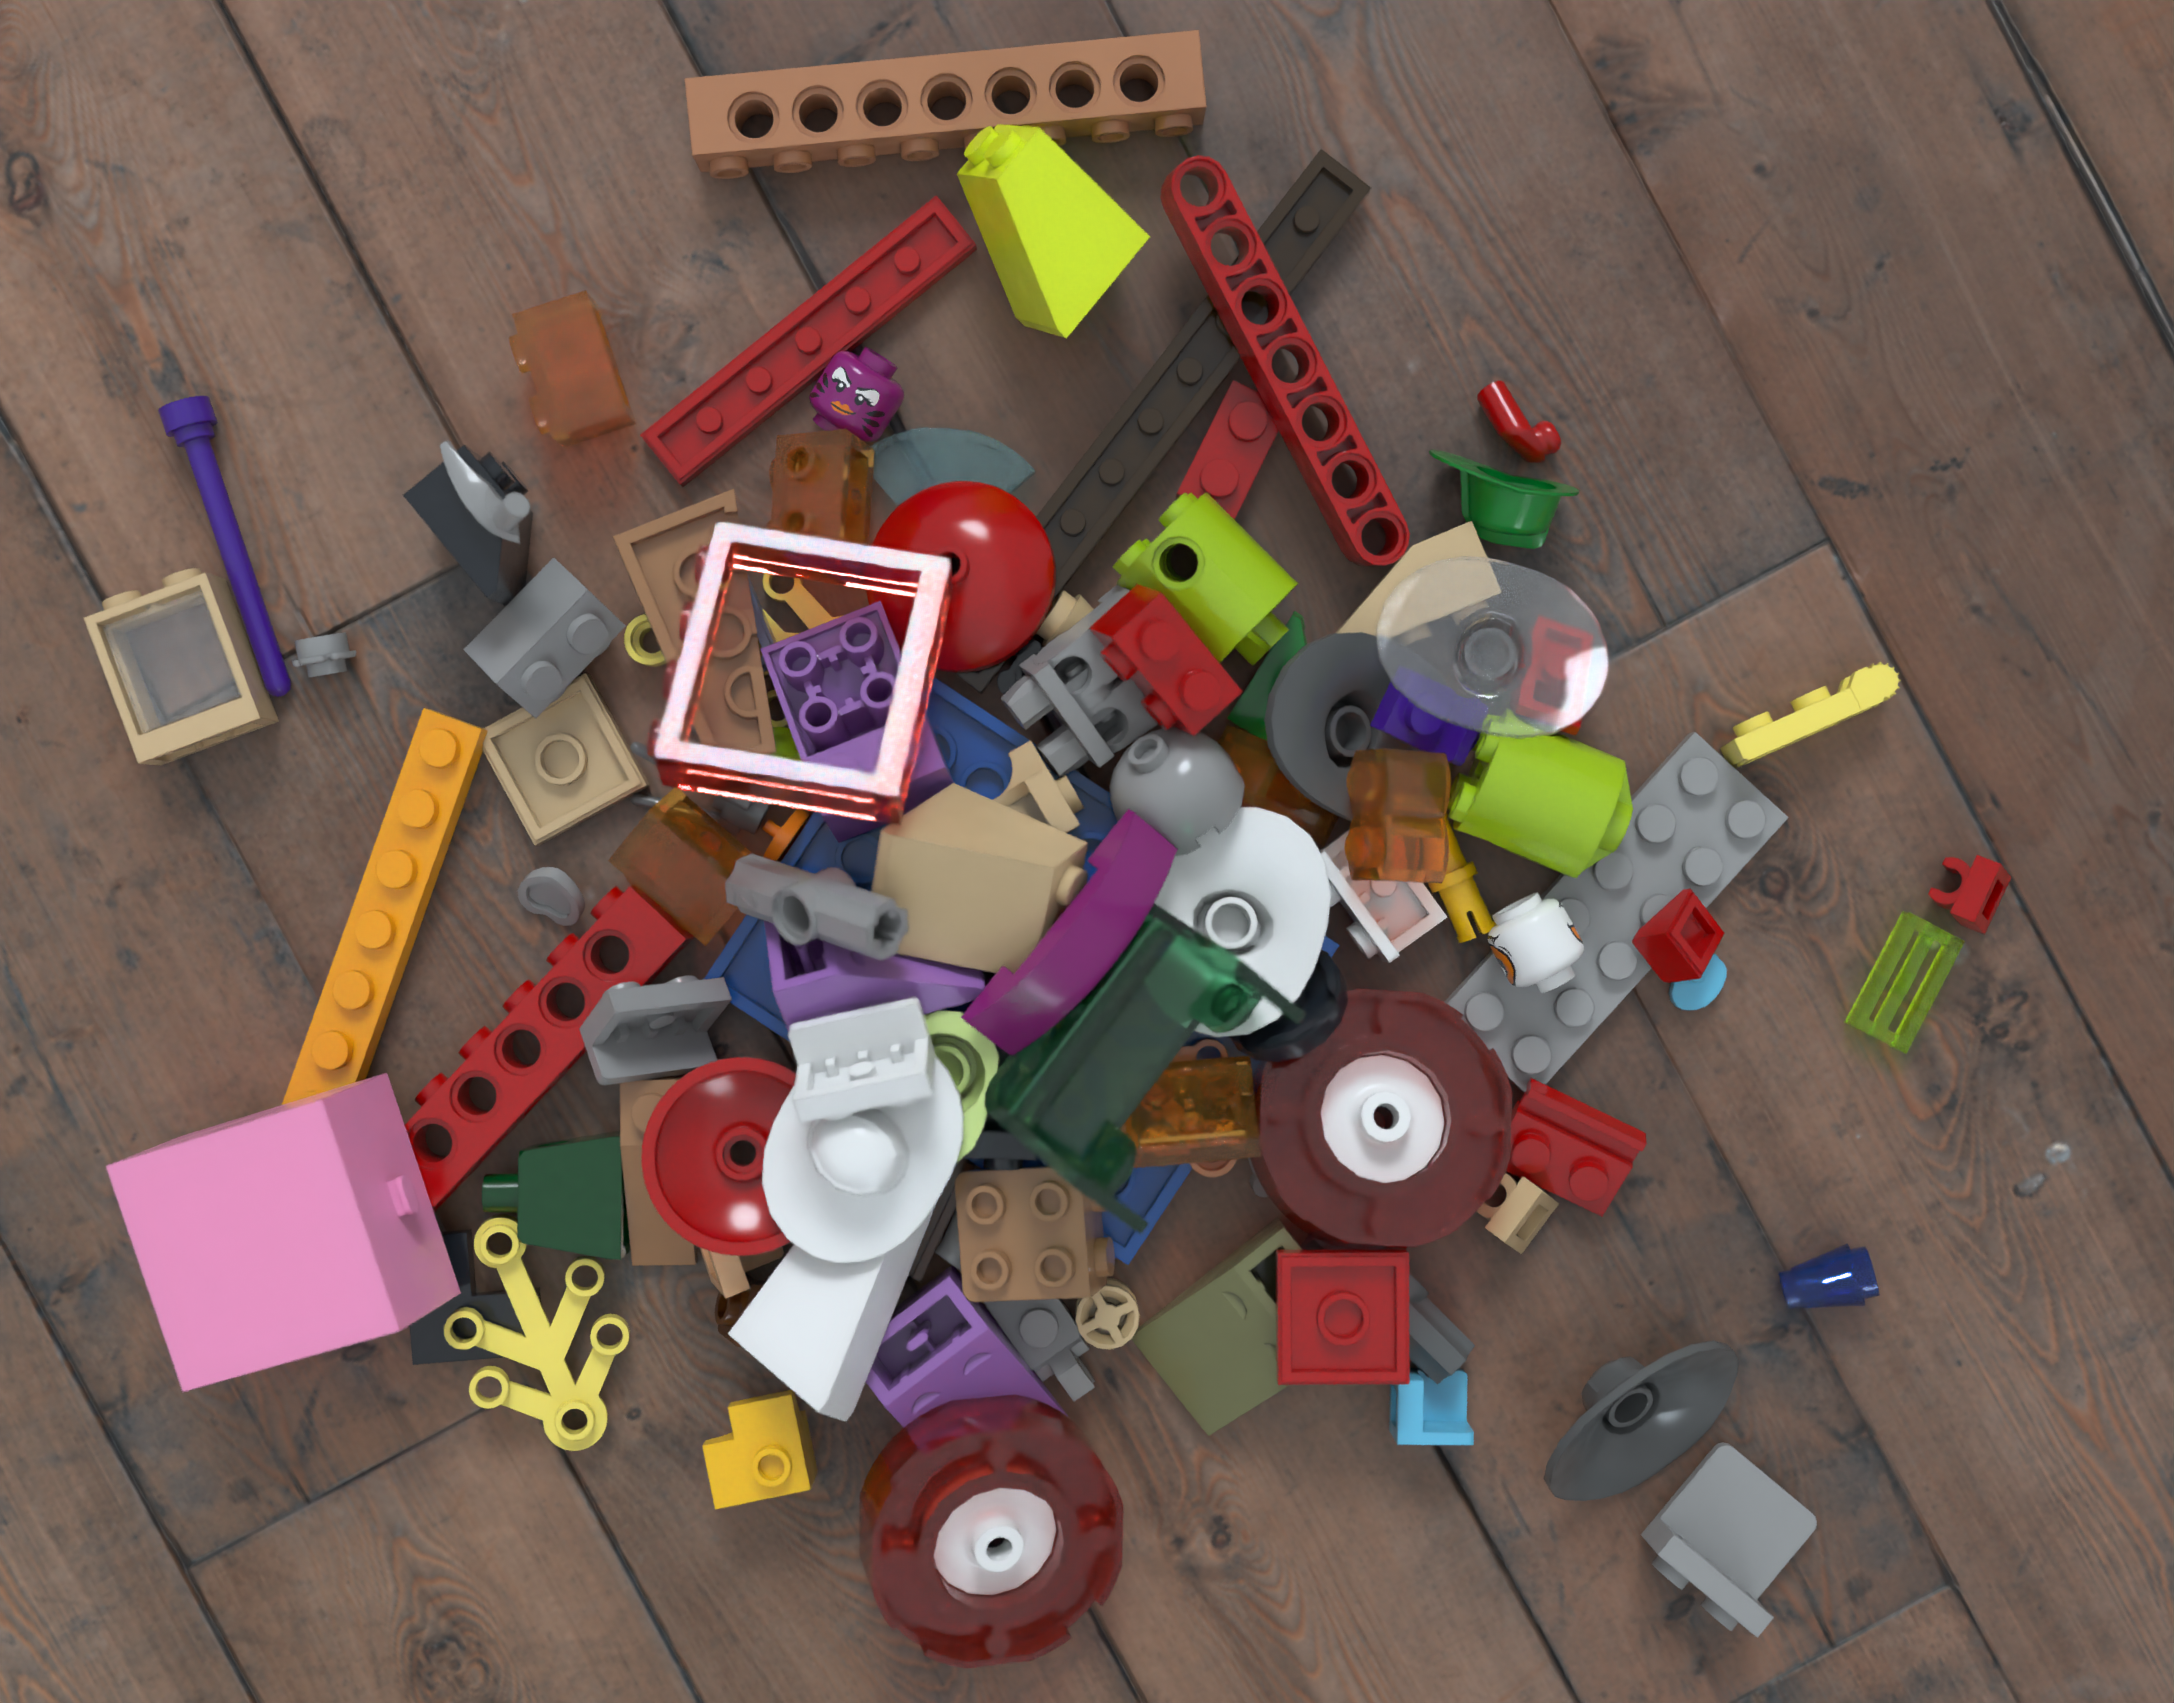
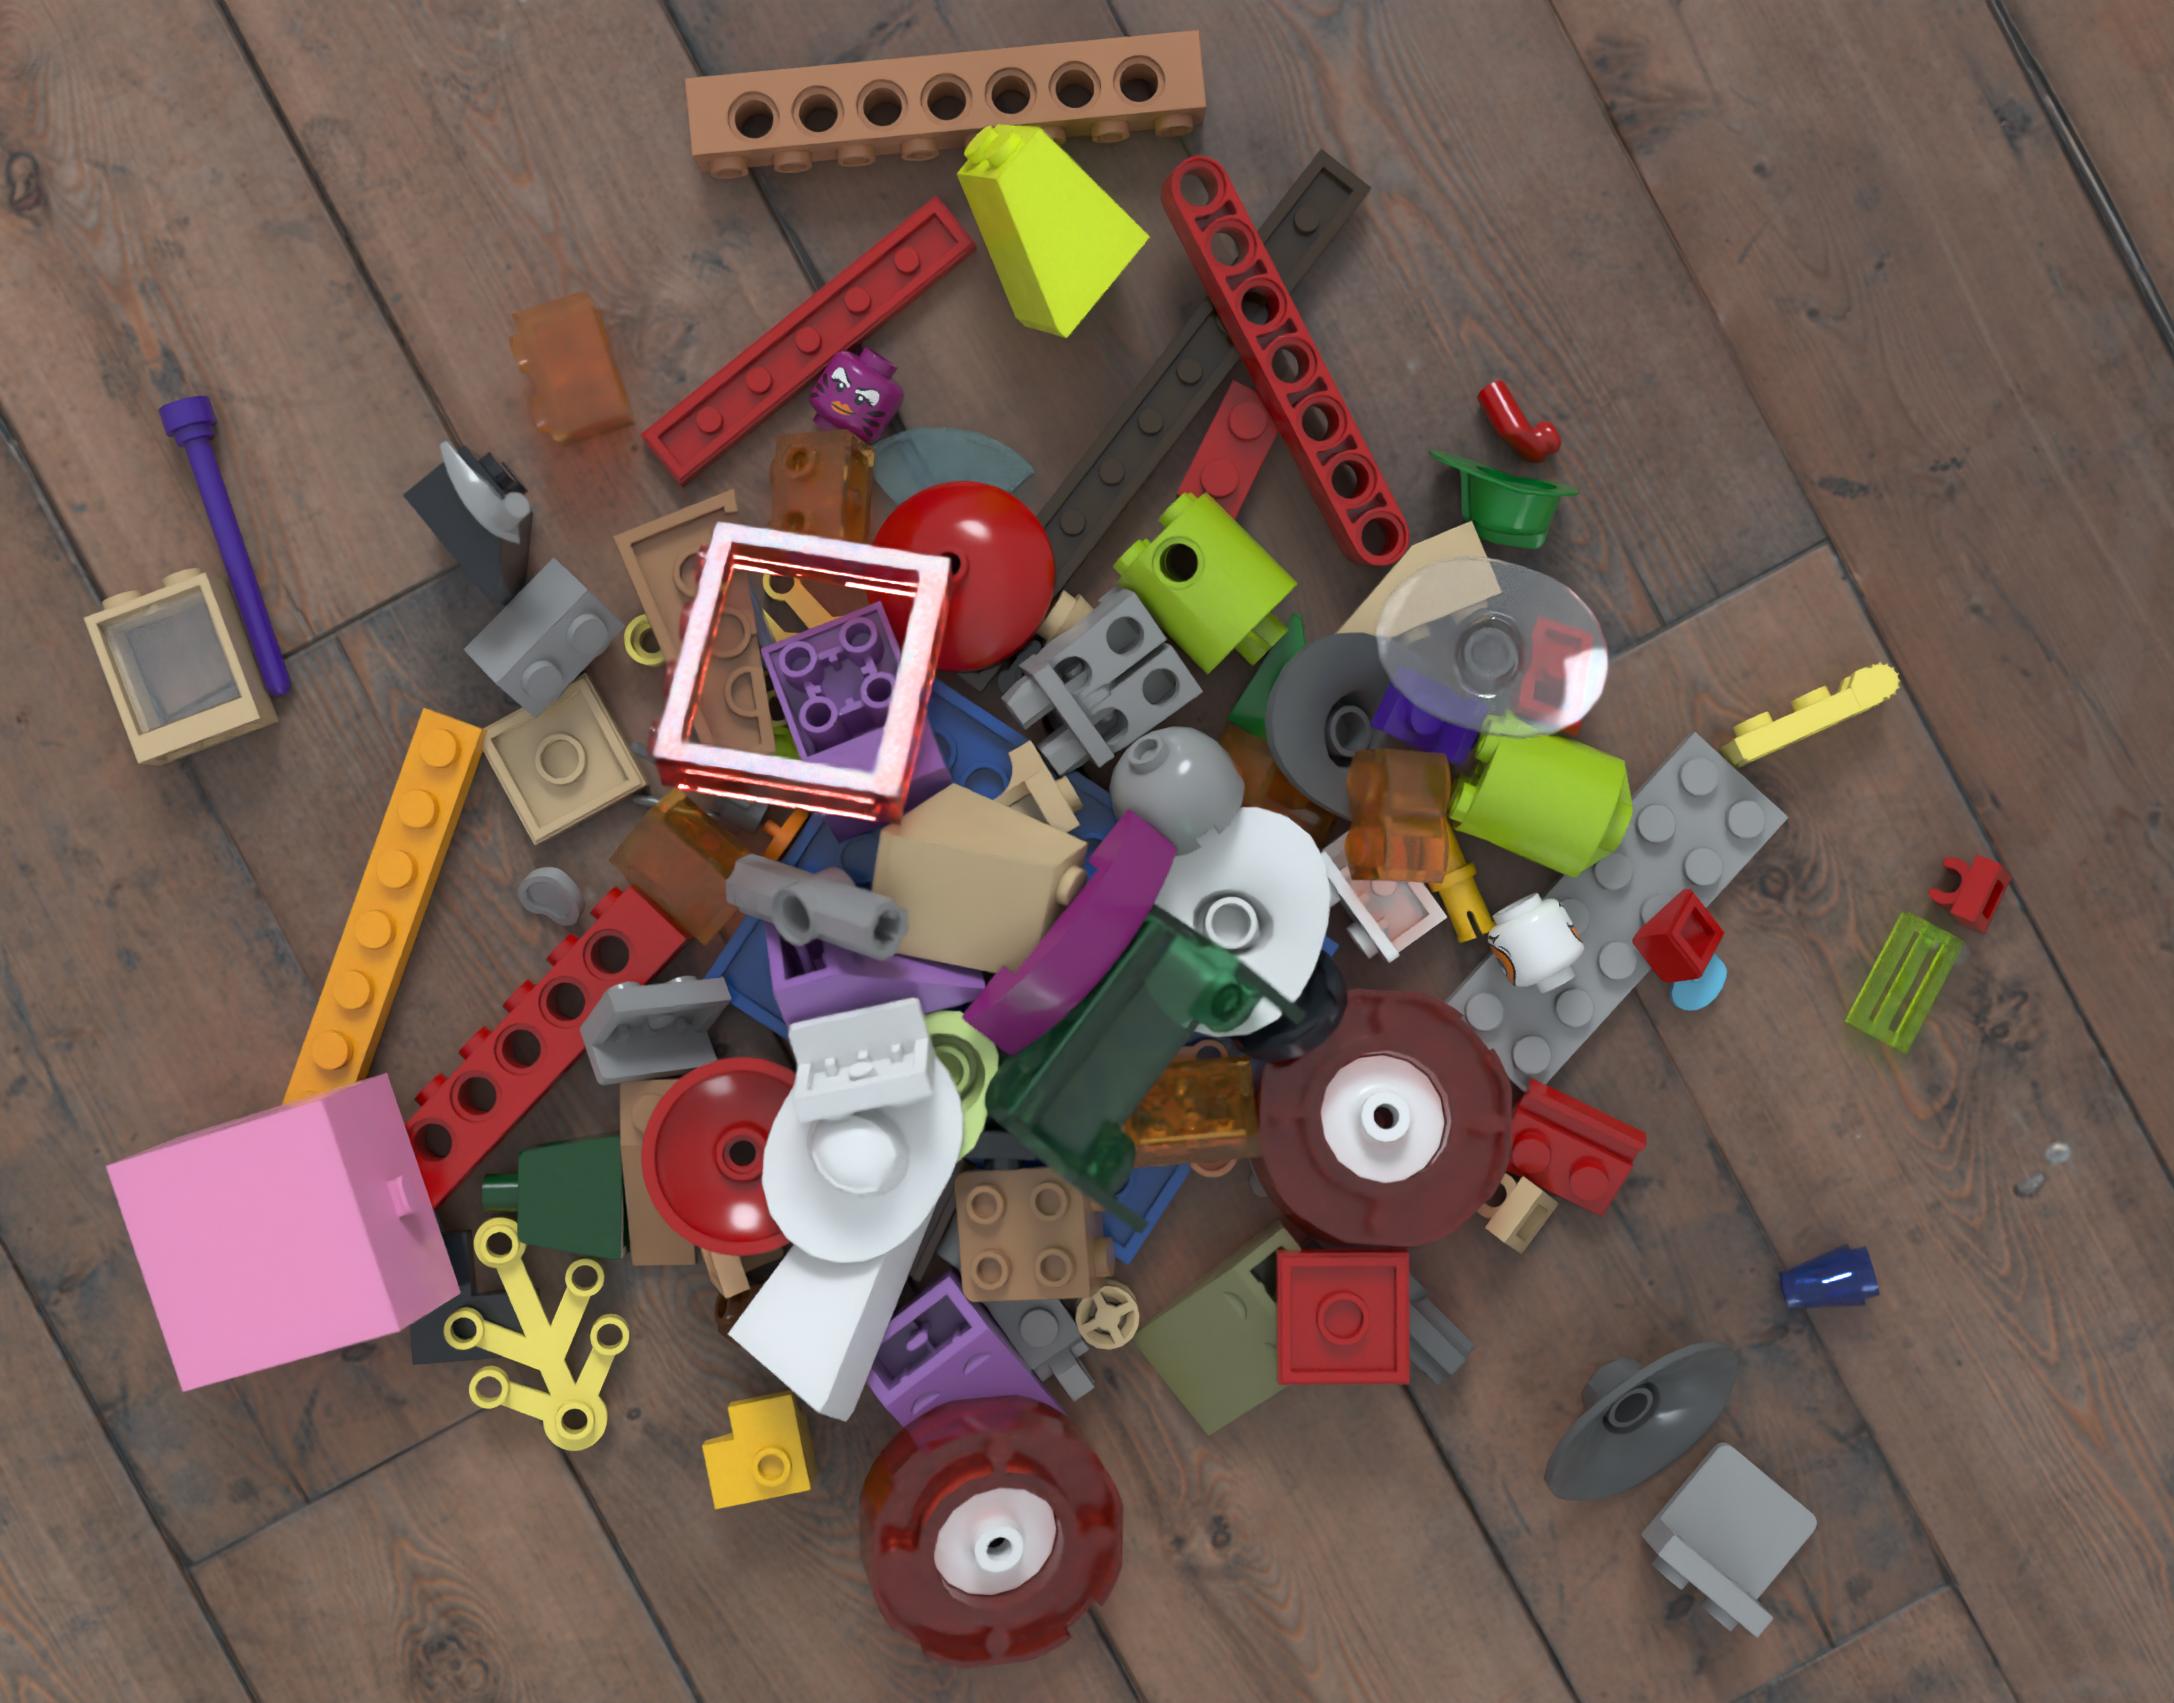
(323, 654): light grey plate -> none
(1165, 660): red brick -> none
(1430, 1411): medium azure panel -> none

